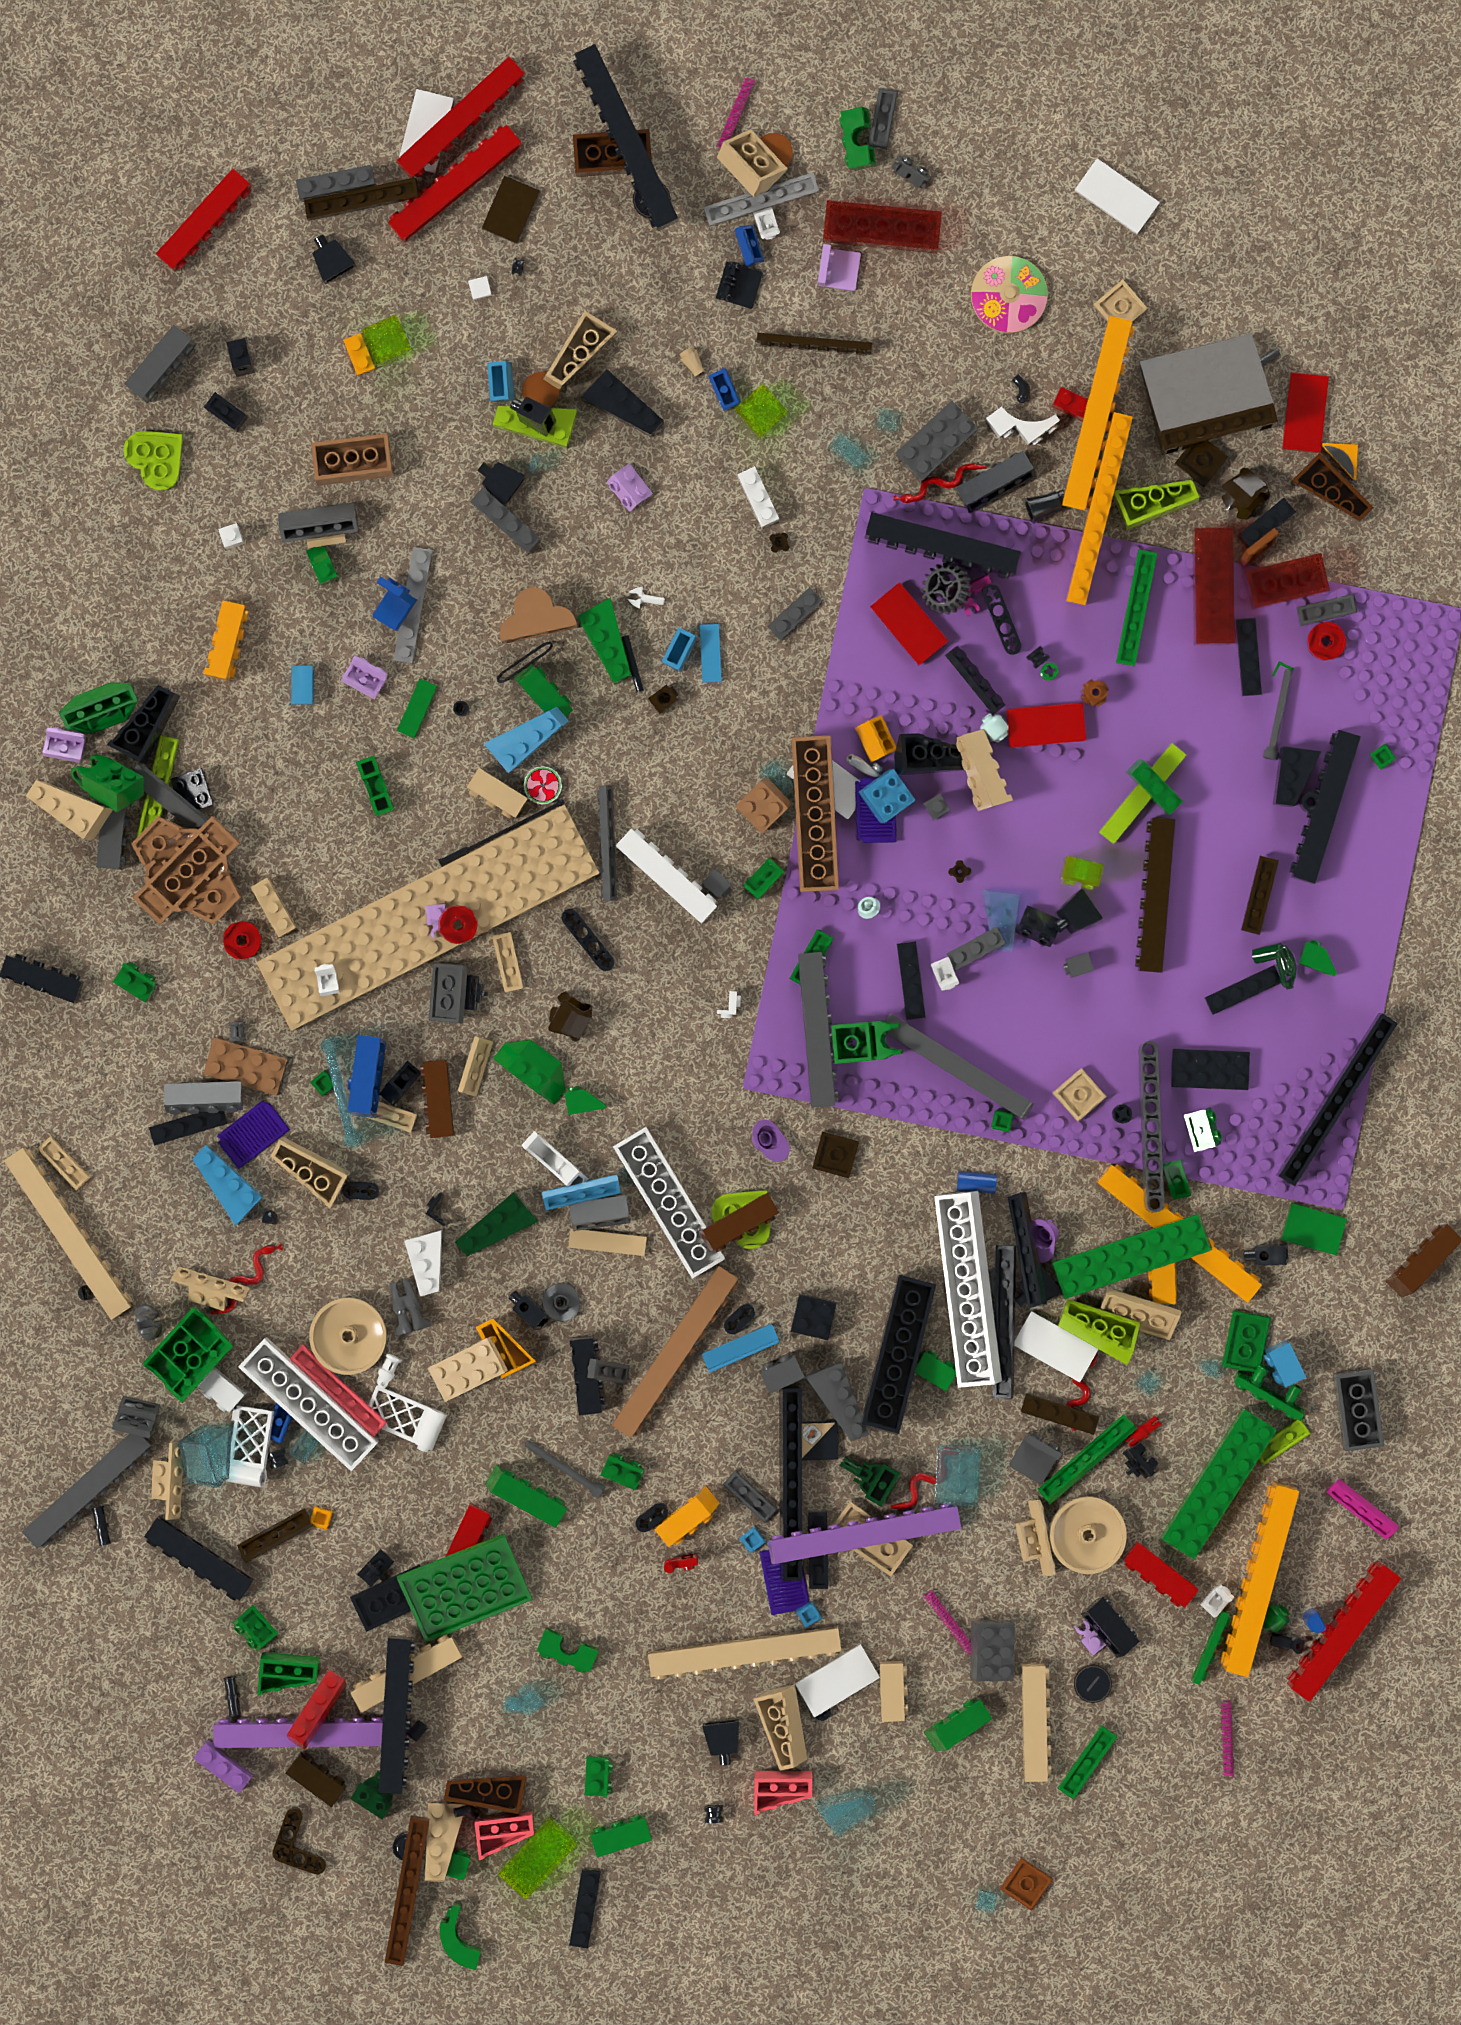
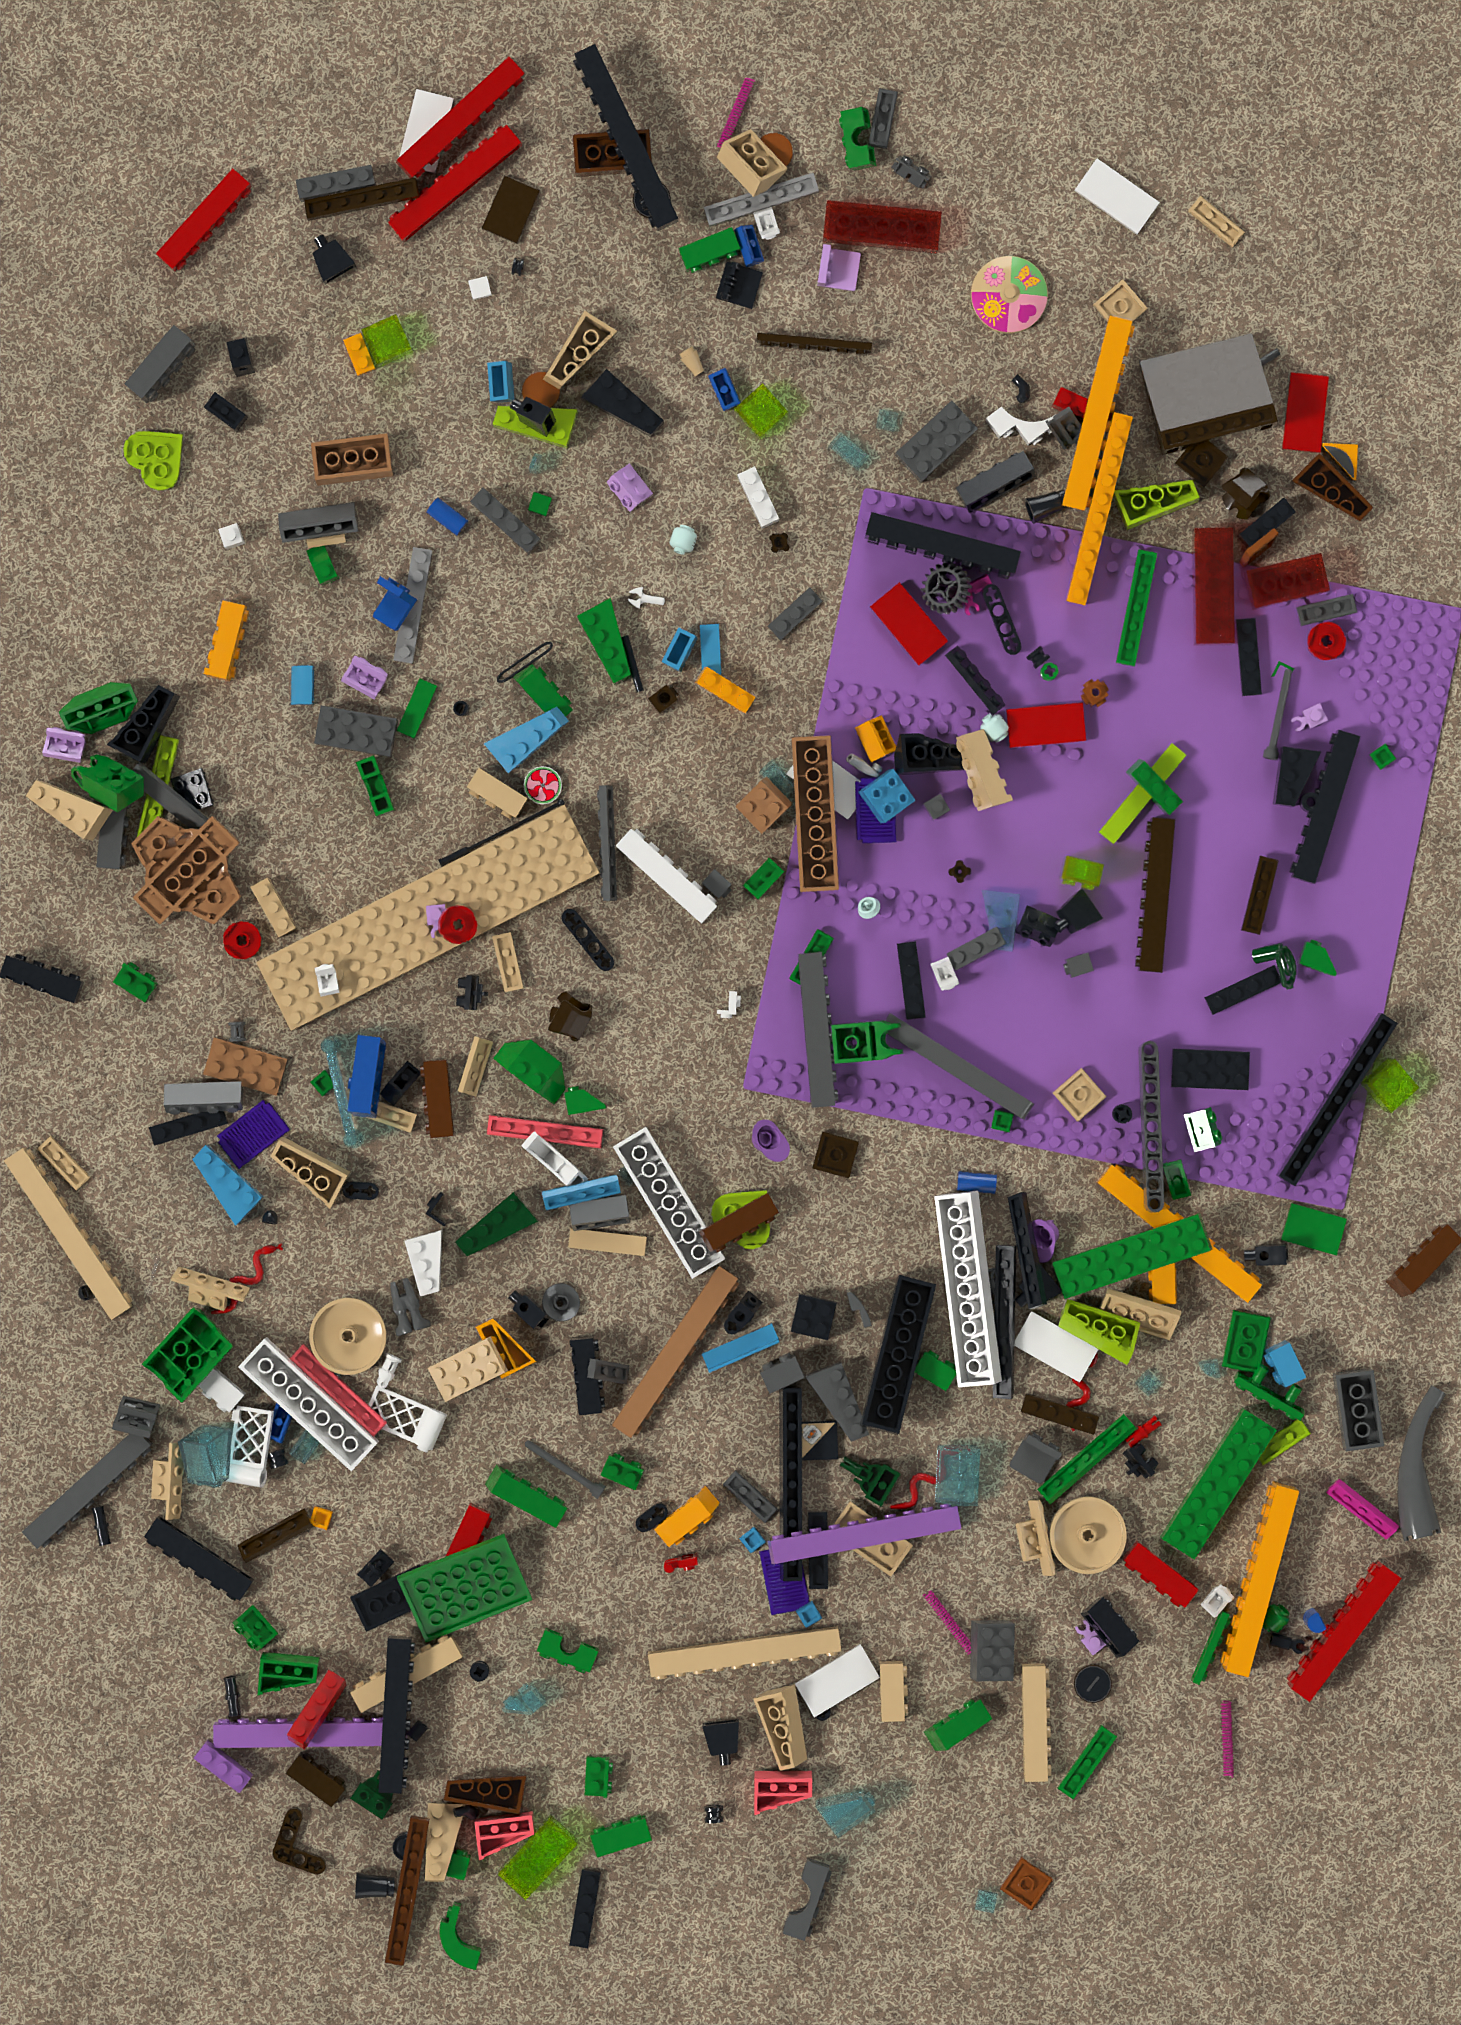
(144, 1319): dark grey piece -> none
(356, 731): none -> dark grey brick
(373, 1886): none -> black plant
(447, 516): none -> blue brick
(448, 993): dark grey plate -> none
(481, 1668): none -> black wheel
(501, 481): black torso -> none
(535, 617): medium nougat brick -> none
(540, 504): none -> green tile
(549, 1131): none -> coral tile
(683, 539): none -> light aqua head
(709, 250): none -> green brick
(725, 689): none -> light orange brick
(748, 1305): none -> black bracket
(798, 1922): none -> dark grey arch
(856, 1304): none -> dark grey slope
(908, 498): red animal -> none
(1065, 427): none -> dark grey plate
(1216, 221): none -> tan tile
(1312, 717): none -> lavender plate
(1389, 1085): none -> clear neon green brick
(1415, 1499): none -> dark grey brick

